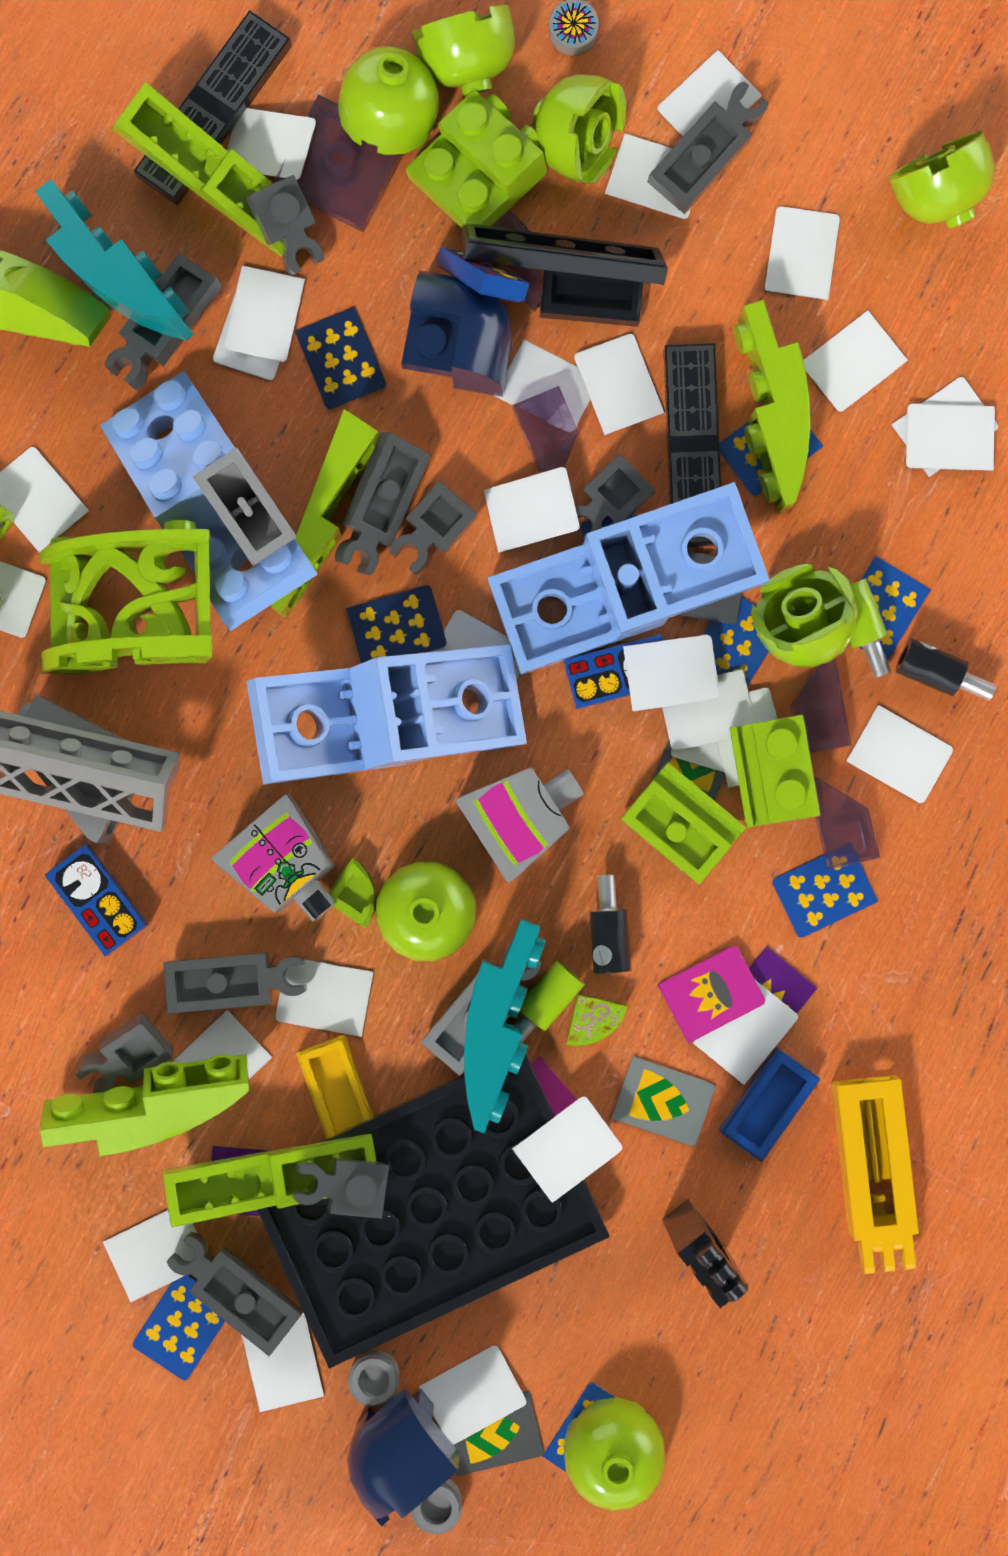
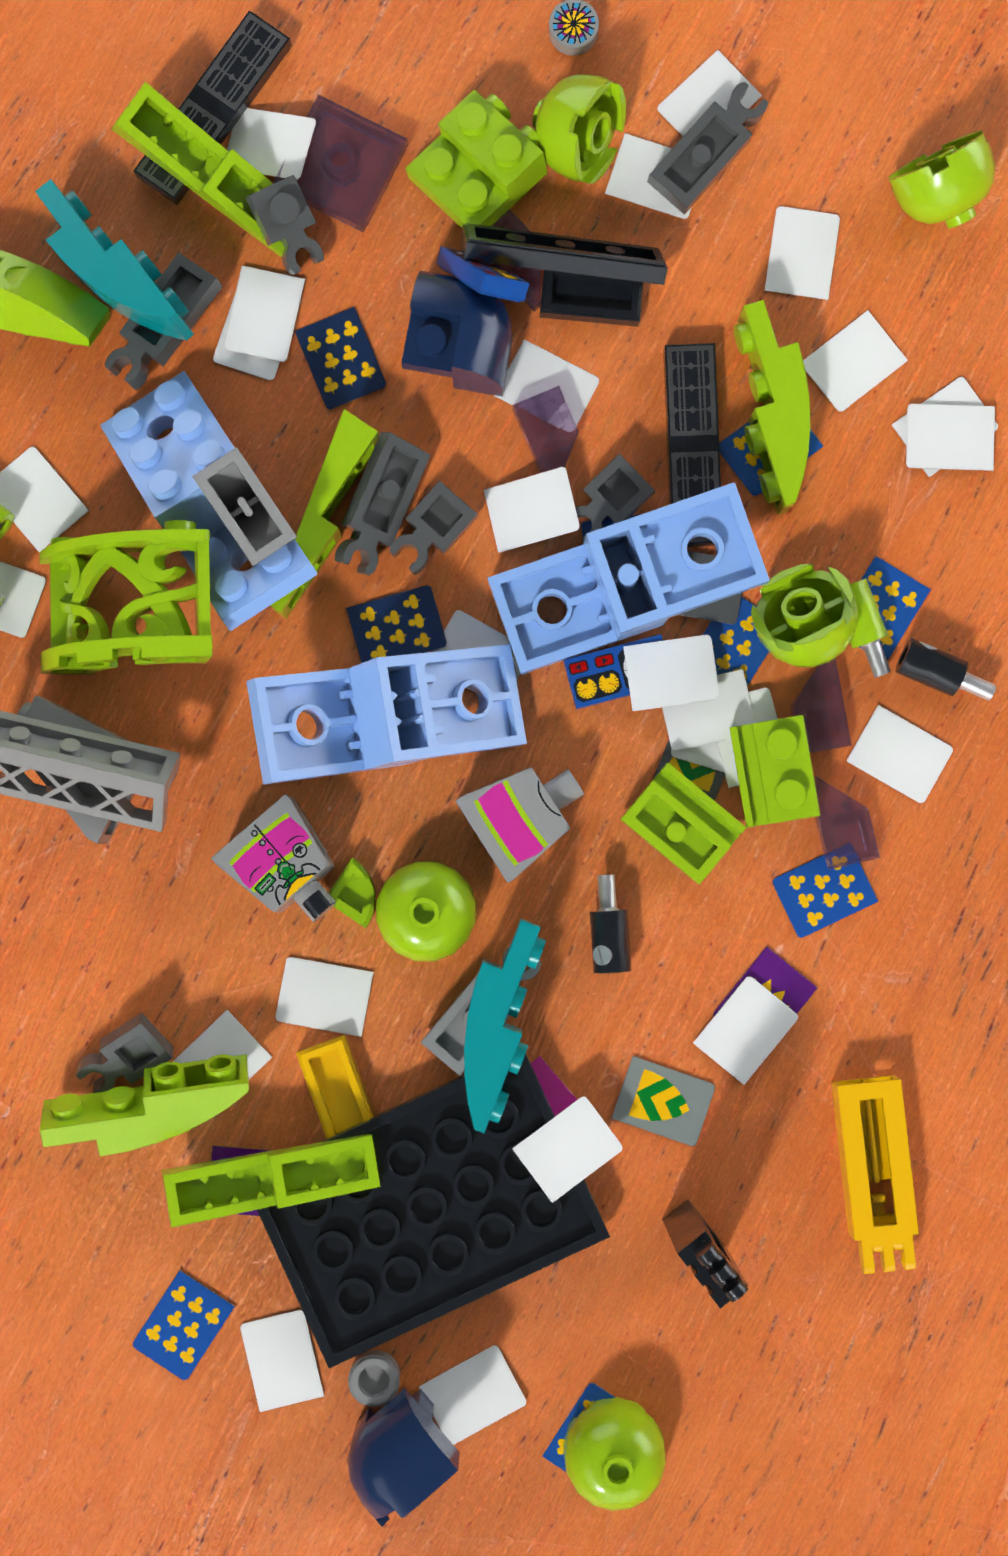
(96, 899): tile -> none
(142, 1254): white sticker -> none
(227, 982): dark grey plate -> none
(238, 1294): dark grey plate -> none
(352, 1188): dark grey plate -> none
(389, 100): lime cylinder -> none
(440, 1510): light grey tile -> none
(467, 48): lime cylinder -> none
(502, 1442): dark grey sticker -> none
(548, 998): lime piece -> none
(593, 1020): lime tile -> none
(618, 383): white sticker -> none
(712, 993): dark pink sticker -> none
(769, 1104): blue tile -> none

